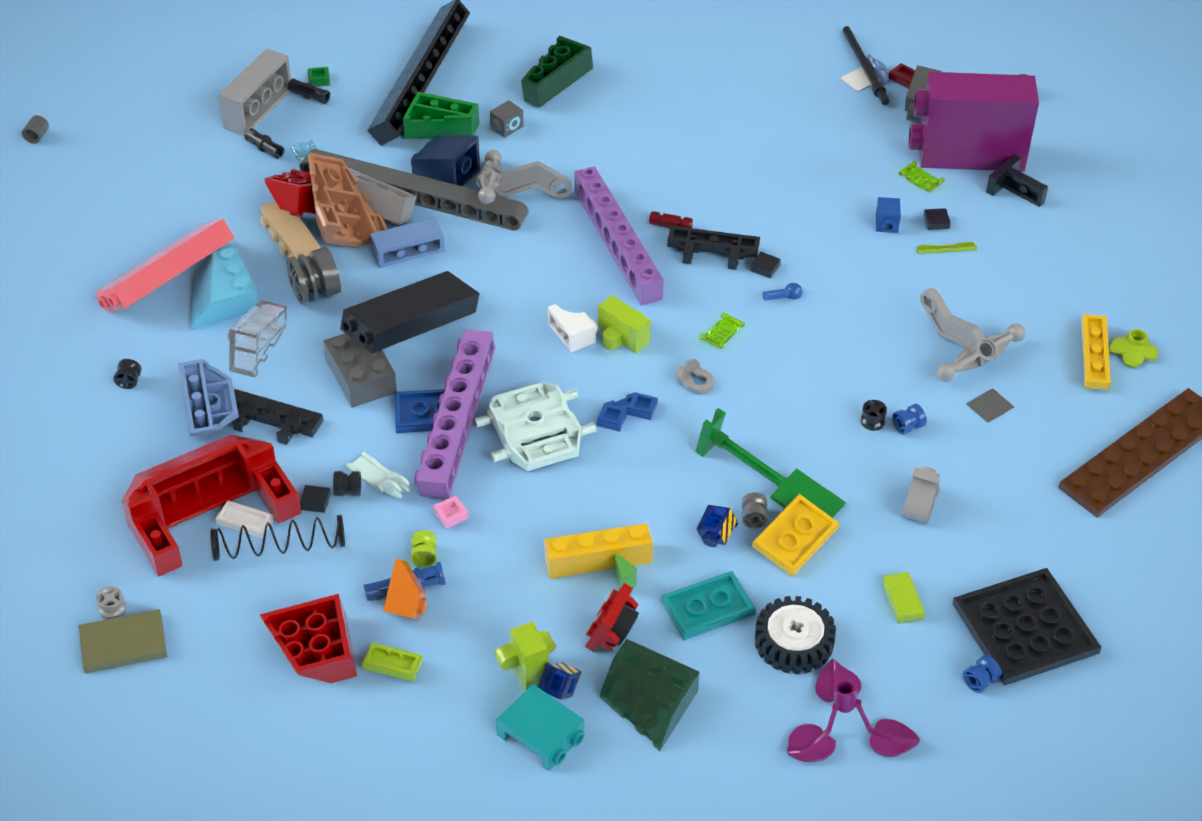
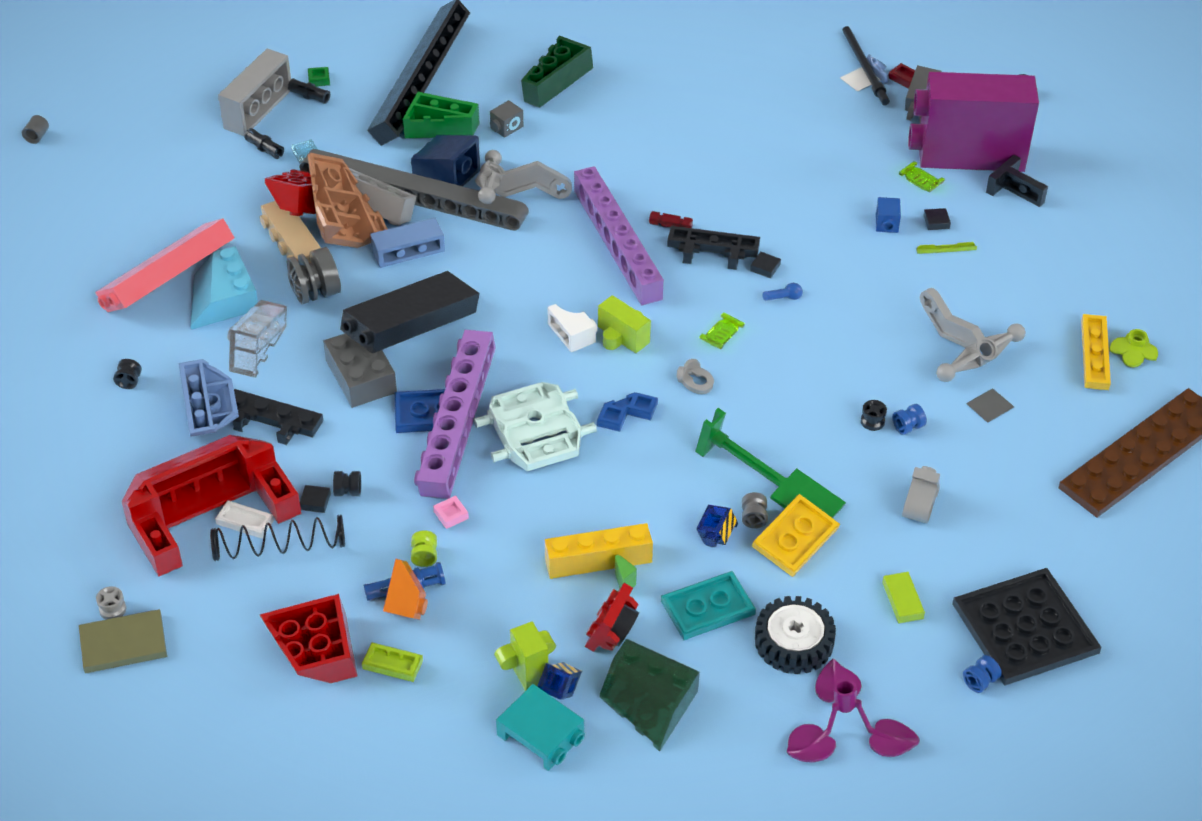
(378, 476): light aqua arm -> none

